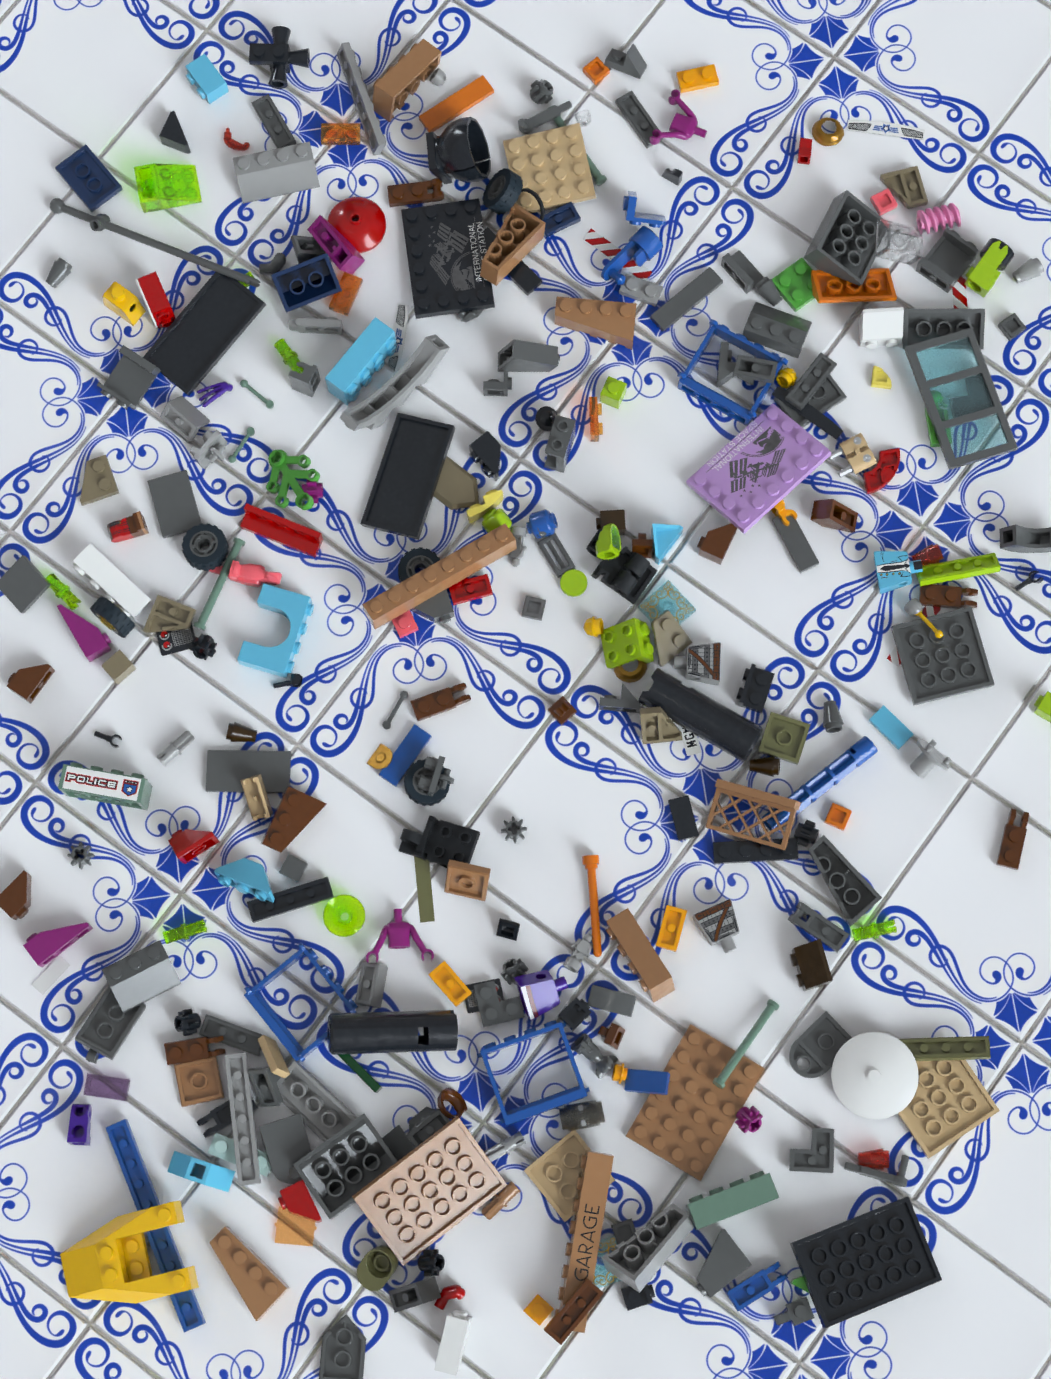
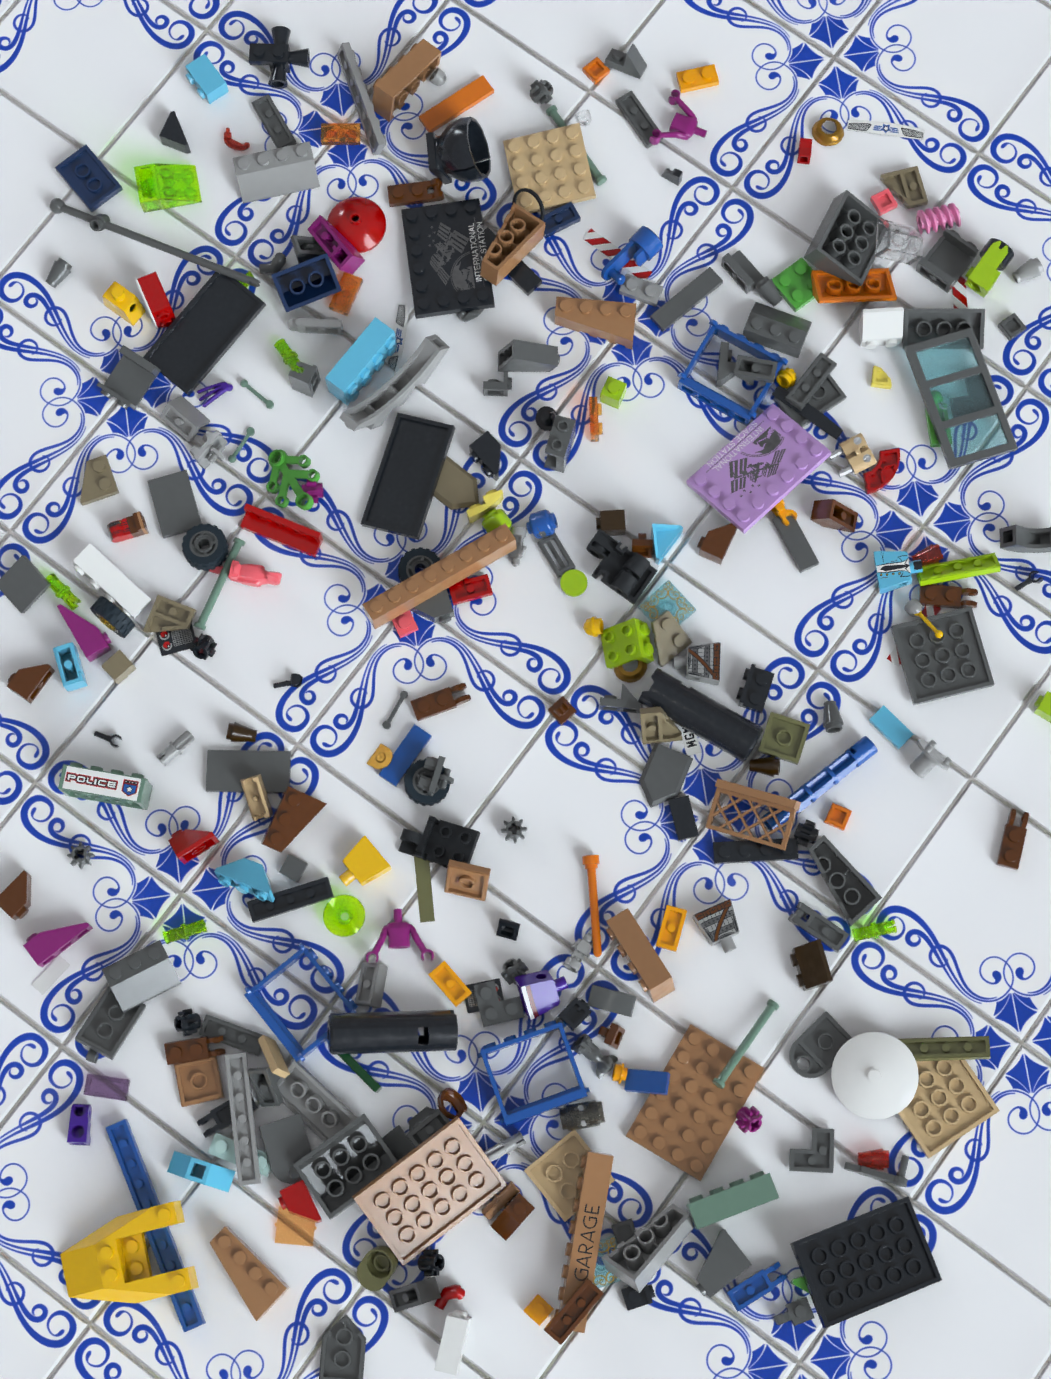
(70, 667): none -> medium azure brick
(279, 659): medium azure arch -> none
(363, 863): none -> yellow torso
(502, 191): black wheel -> none
(512, 1216): none -> reddish brown slope
(527, 125): dark grey piece -> none
(533, 608): flat silver tile -> none
(608, 543): lime rock -> none
(636, 218): blue bracket -> none
(664, 774): none -> dark grey tile

